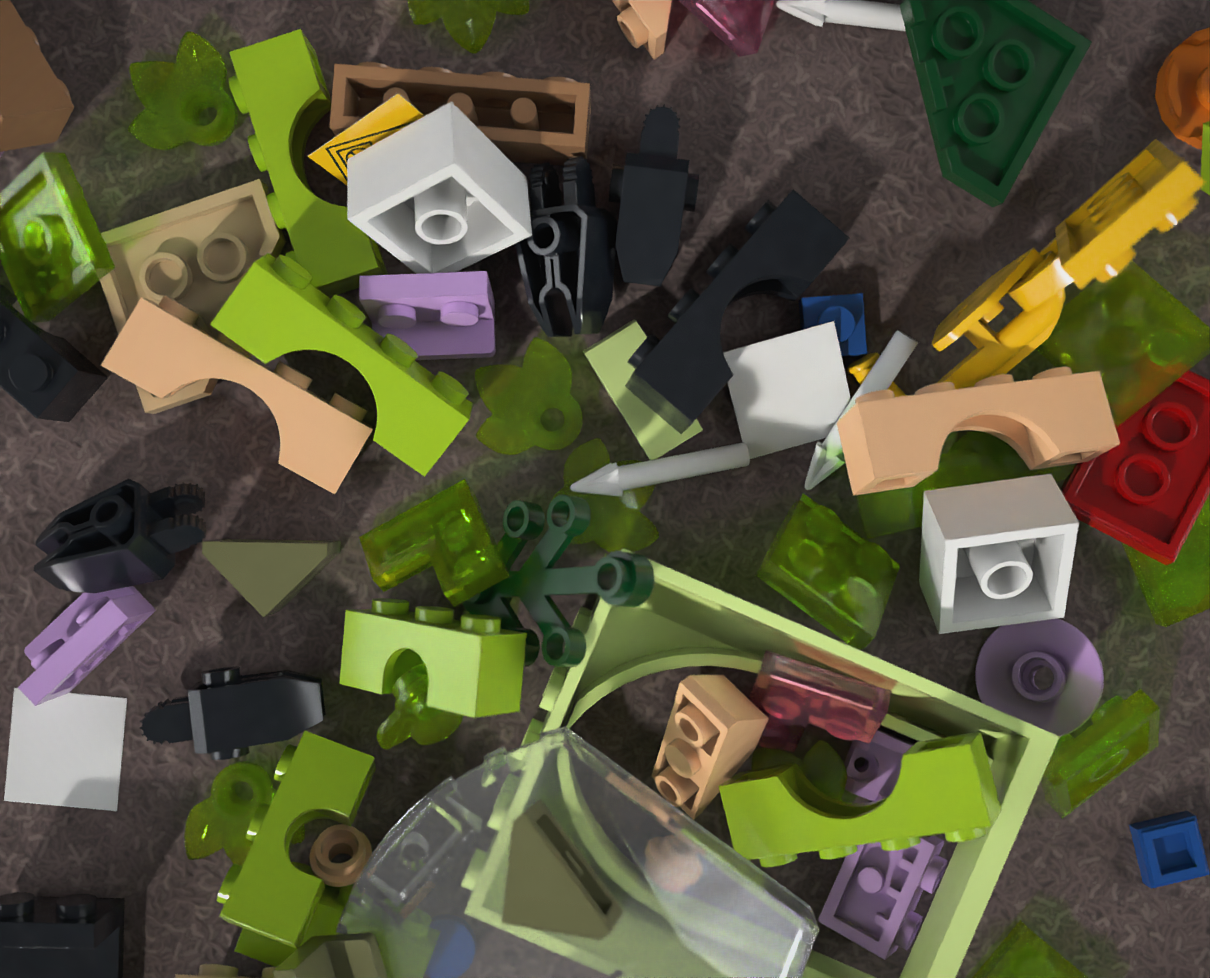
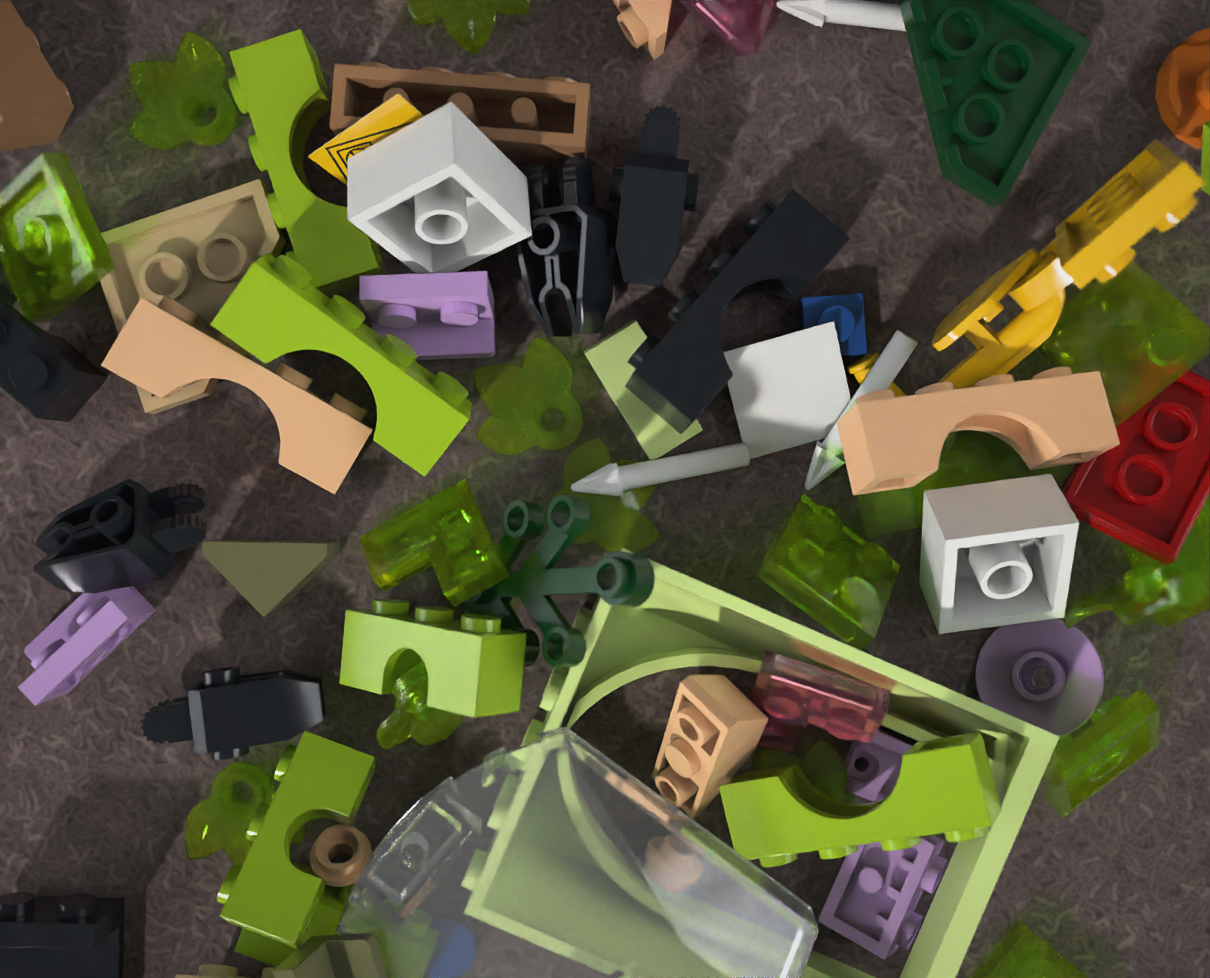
(66, 751): white sticker -> none
(552, 882): olive slope -> none
(1145, 592): none -> clear neon green plate
(1169, 849): blue tile -> none

